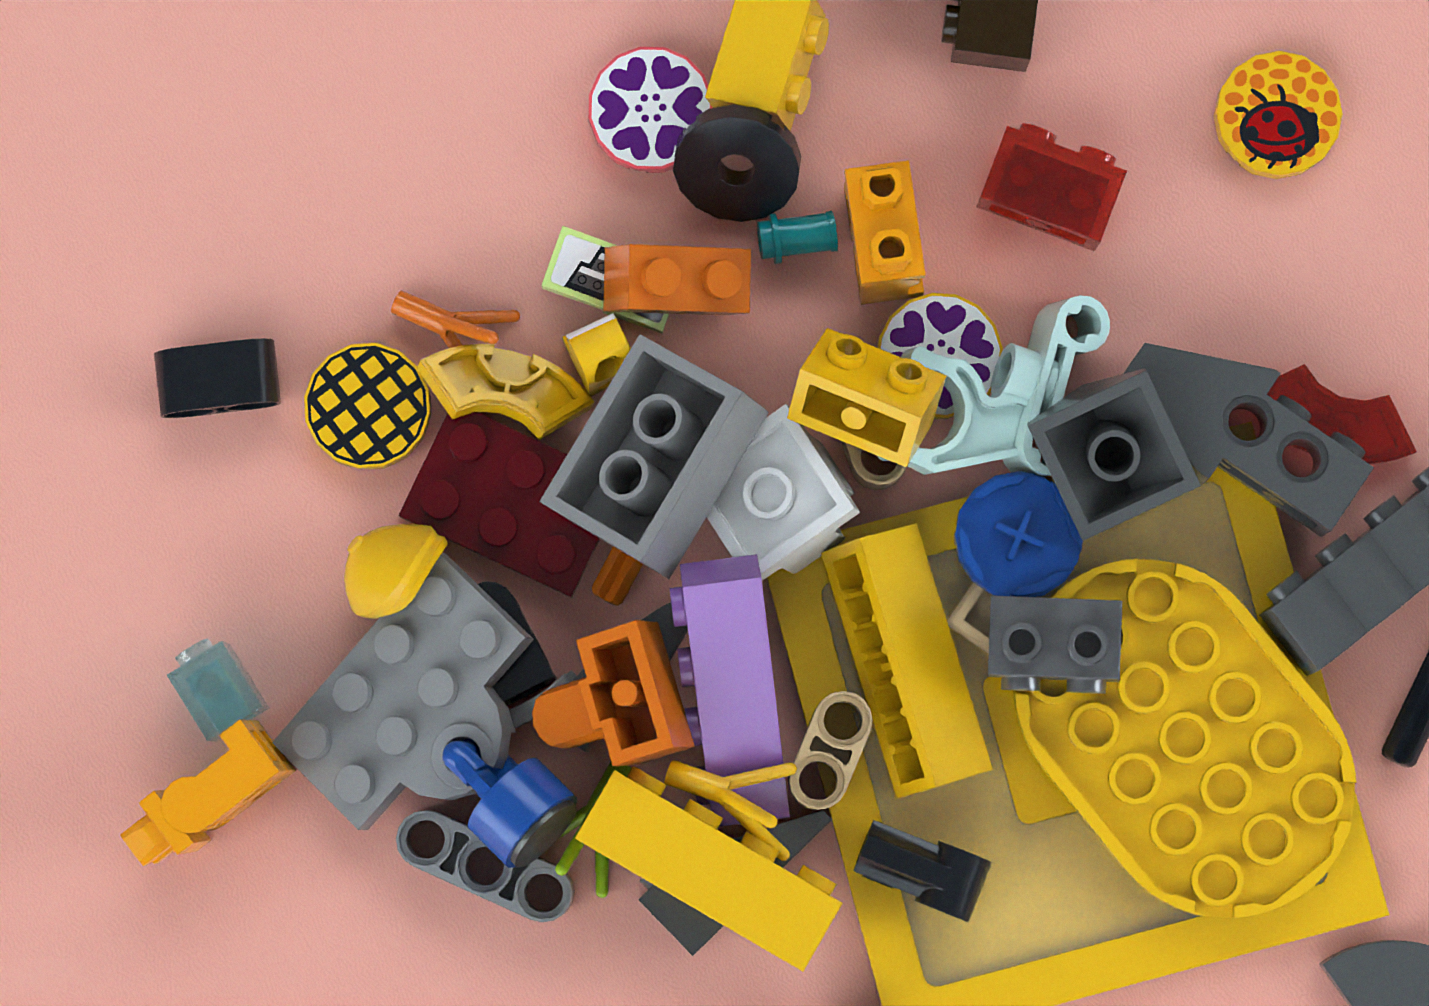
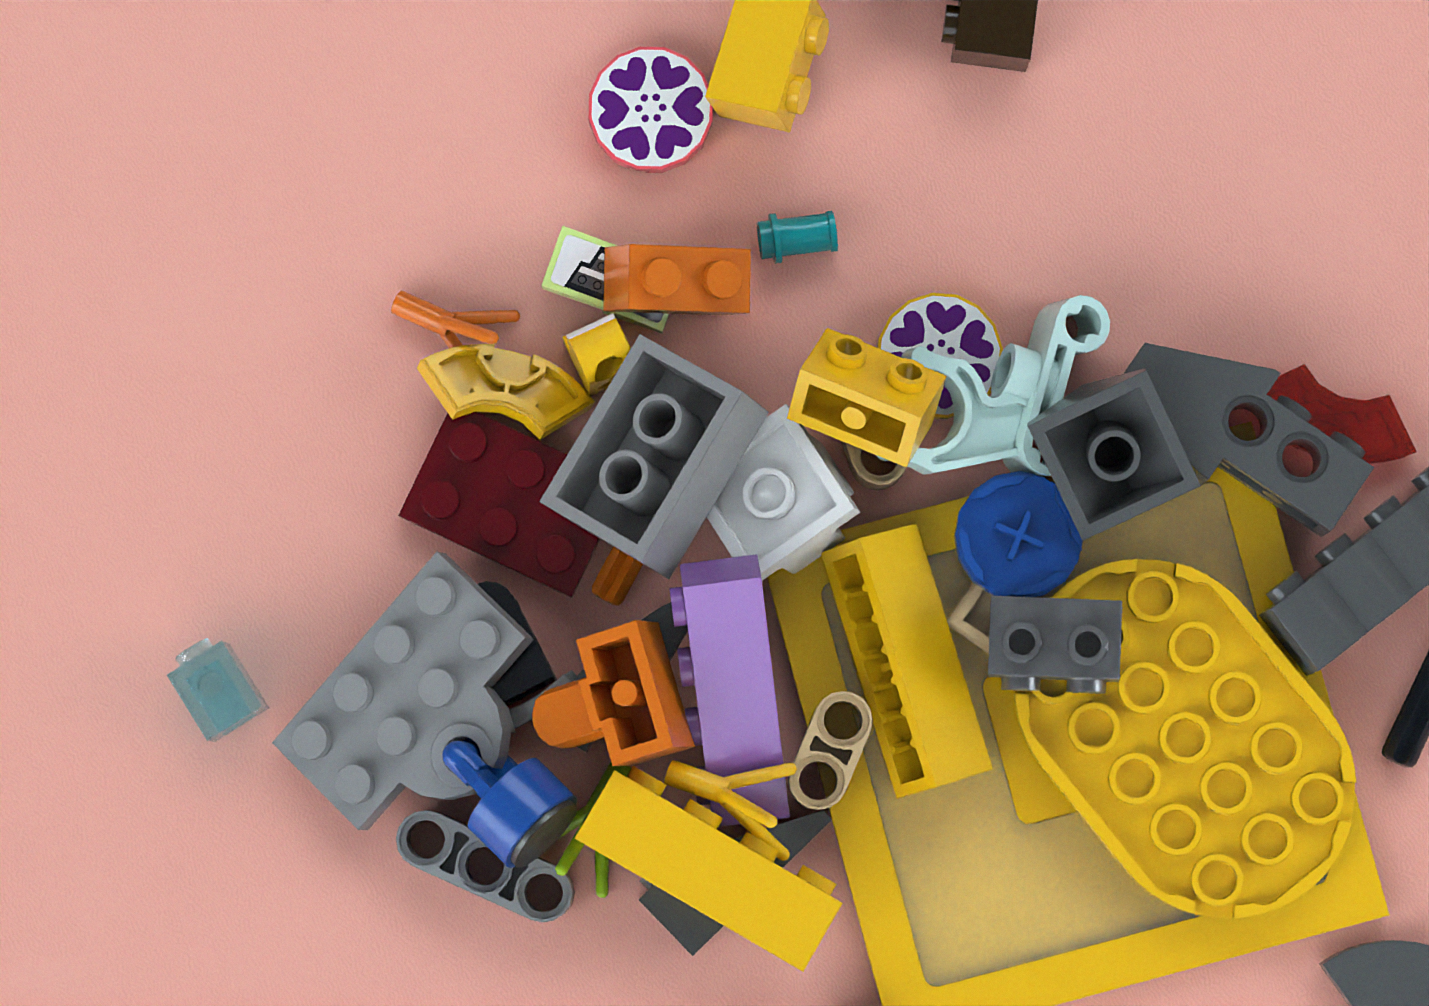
(211, 799): light orange hips -> none
(217, 378): black beam -> none
(367, 406): tile -> none
(389, 567): yellow hat -> none
(729, 192): black tile -> none
(884, 232): light orange hips -> none
(934, 873): black piece -> none
(1052, 186): clear red brick -> none
(1278, 114): tile -> none

